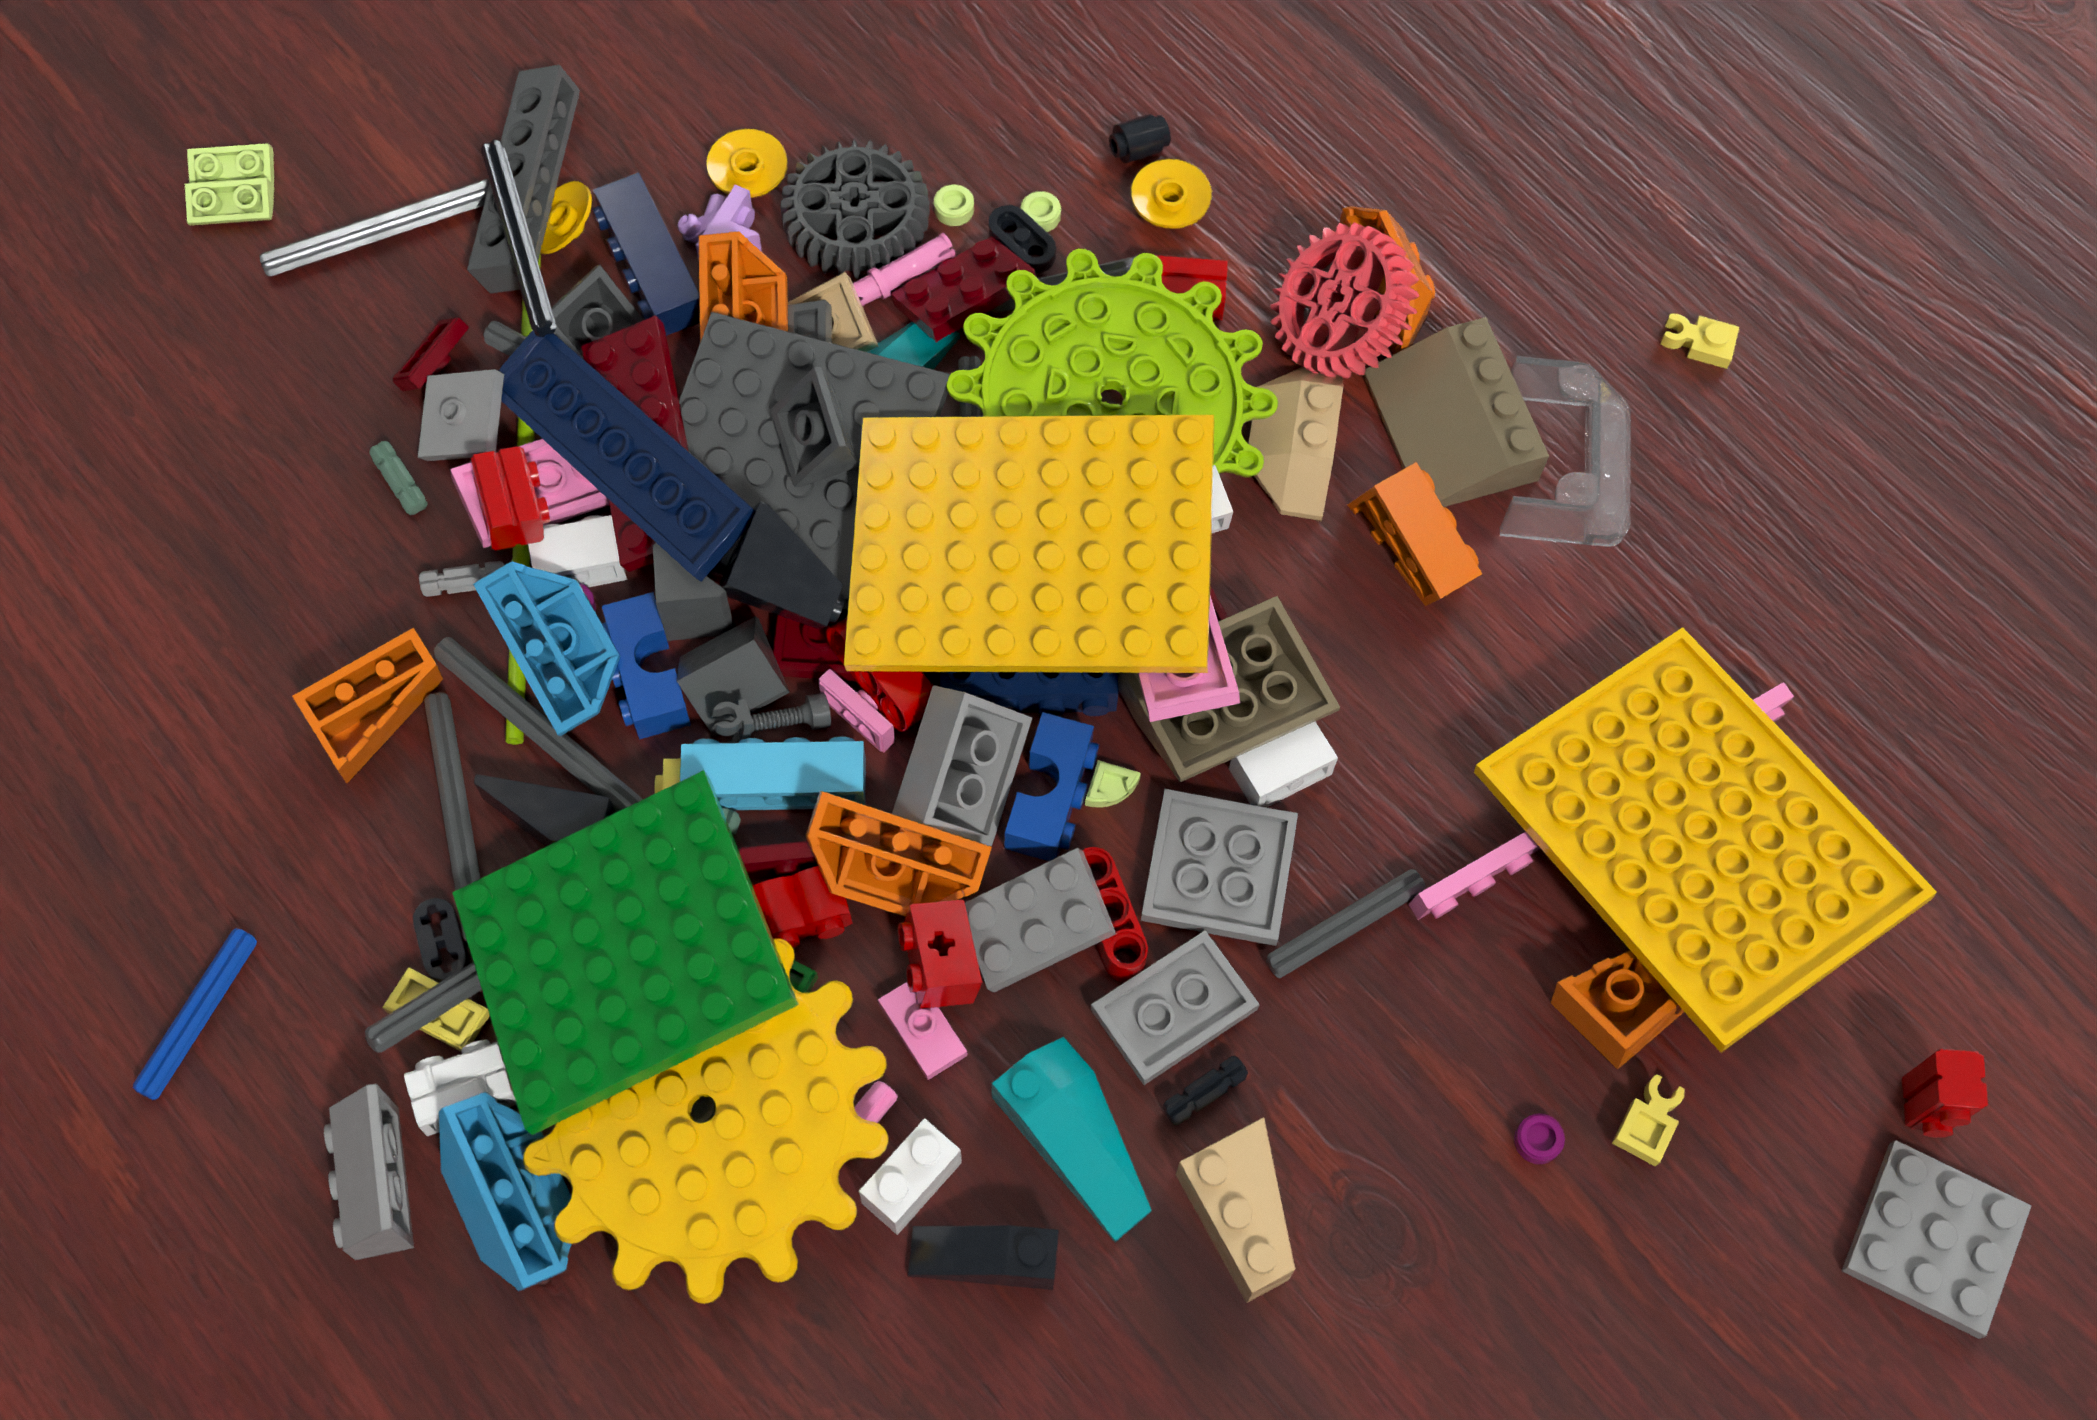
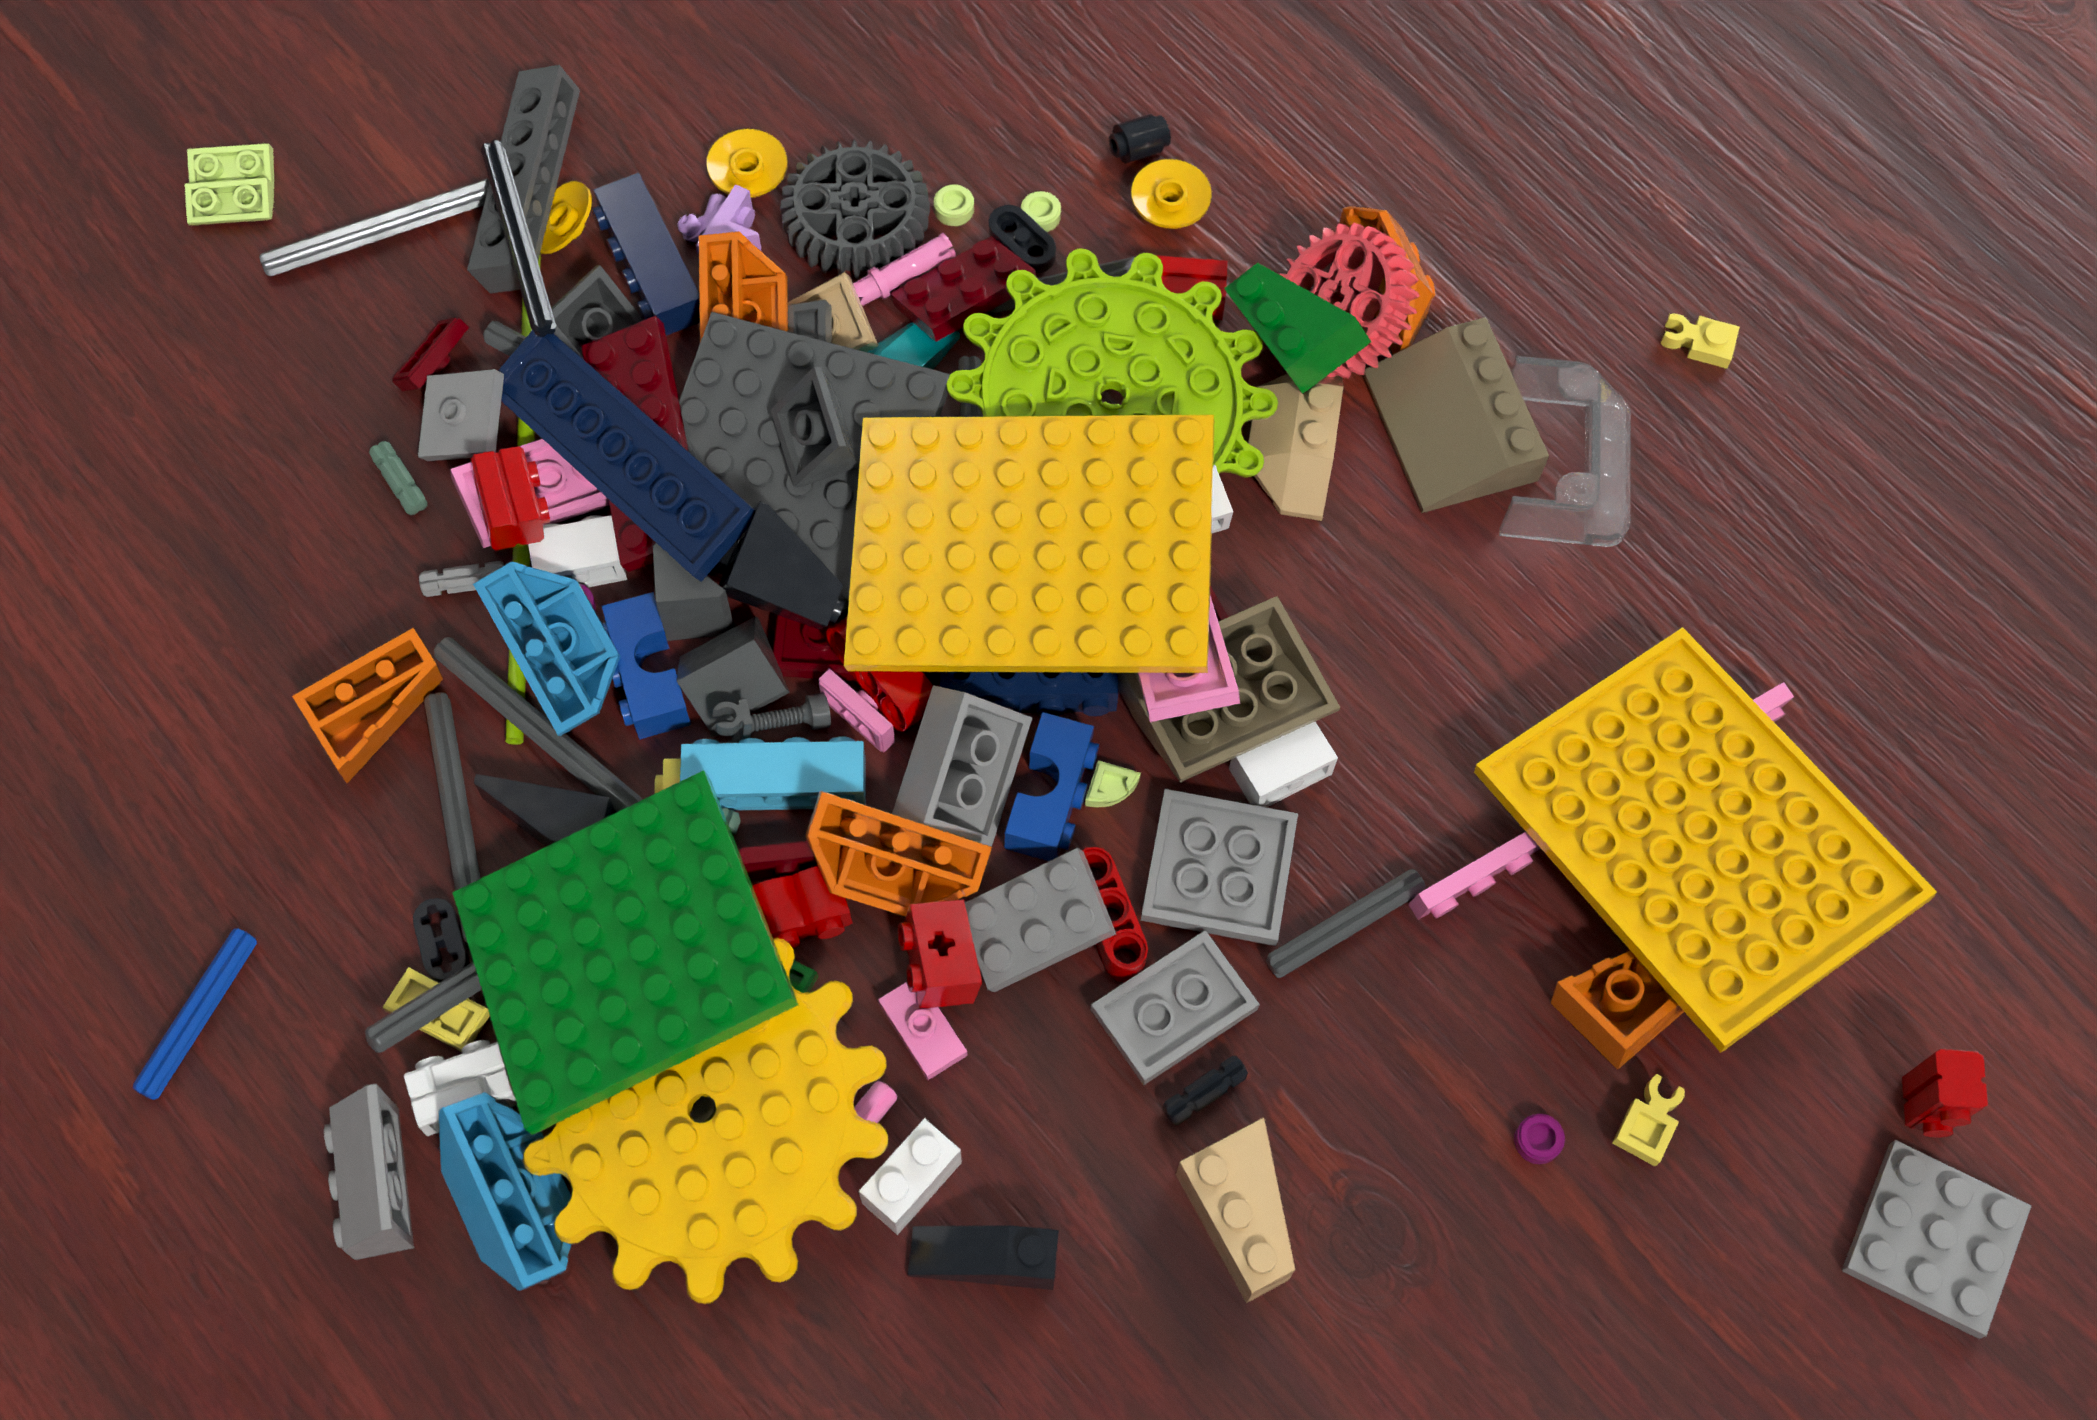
(1068, 1122): teal wedge -> none
(1296, 325): none -> green wedge
(1419, 533): orange wedge -> none

